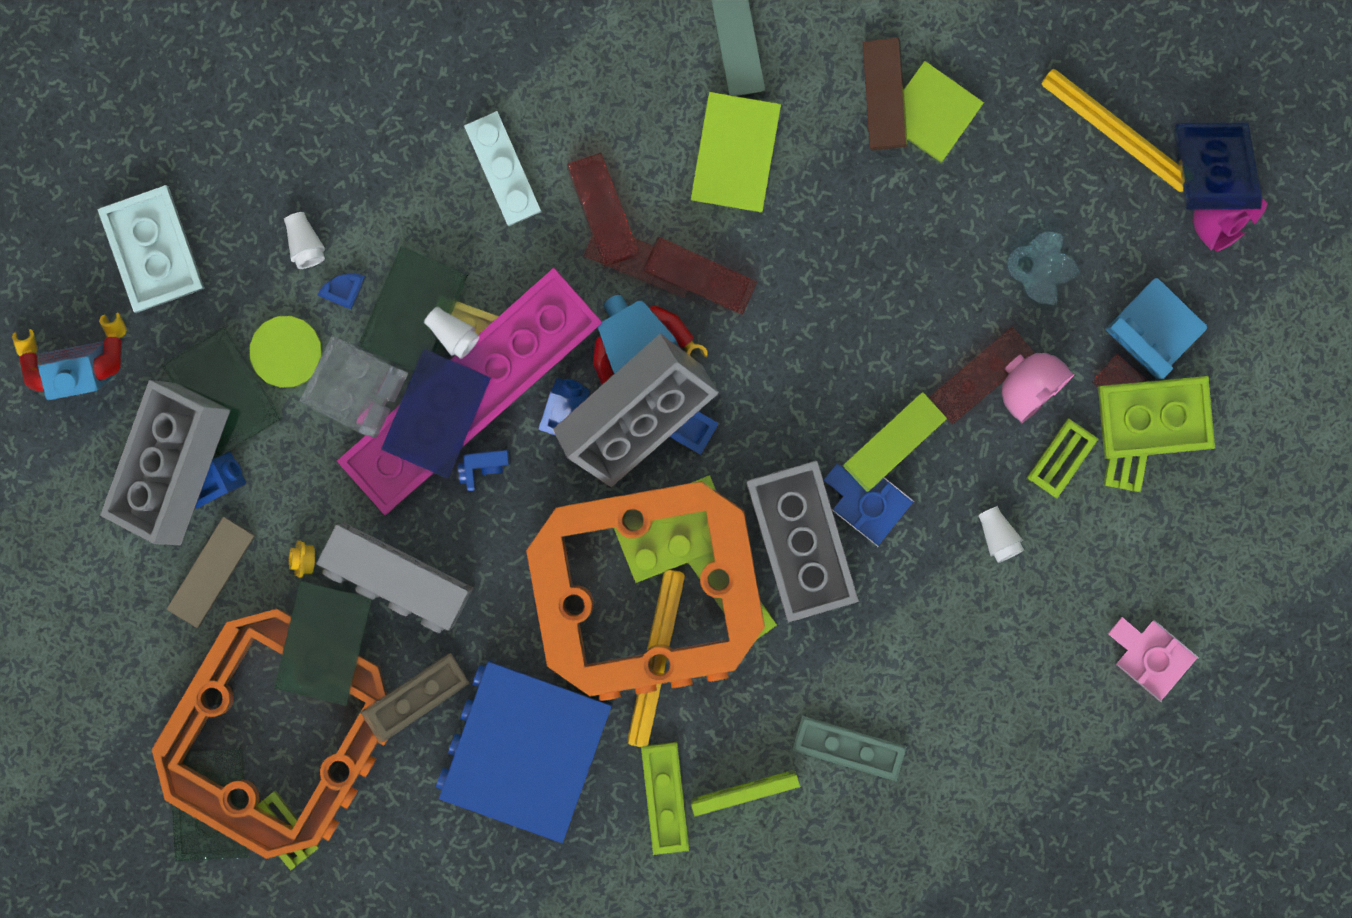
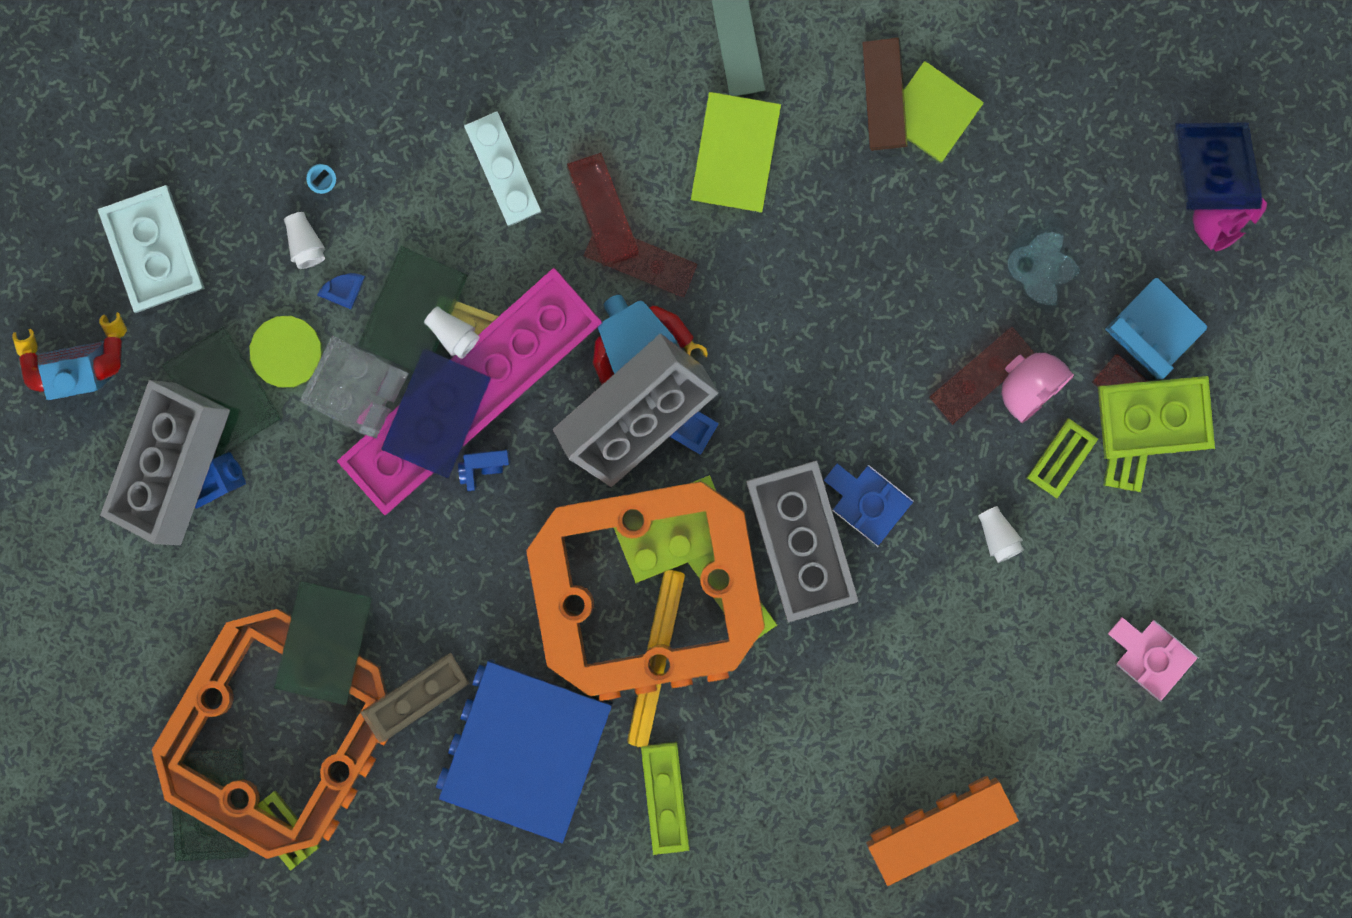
(211, 572): dark tan tile -> none
(302, 559): yellow plate -> none
(326, 183): none -> medium azure hinge
(394, 576): light grey brick -> none
(563, 399): blue bracket -> none
(700, 275): clear red tile -> none
(744, 792): lime tile -> none
(849, 748): sand green tile -> none
(894, 442): lime tile -> none
(941, 831): none -> orange brick
(1114, 128): yellow axle -> none

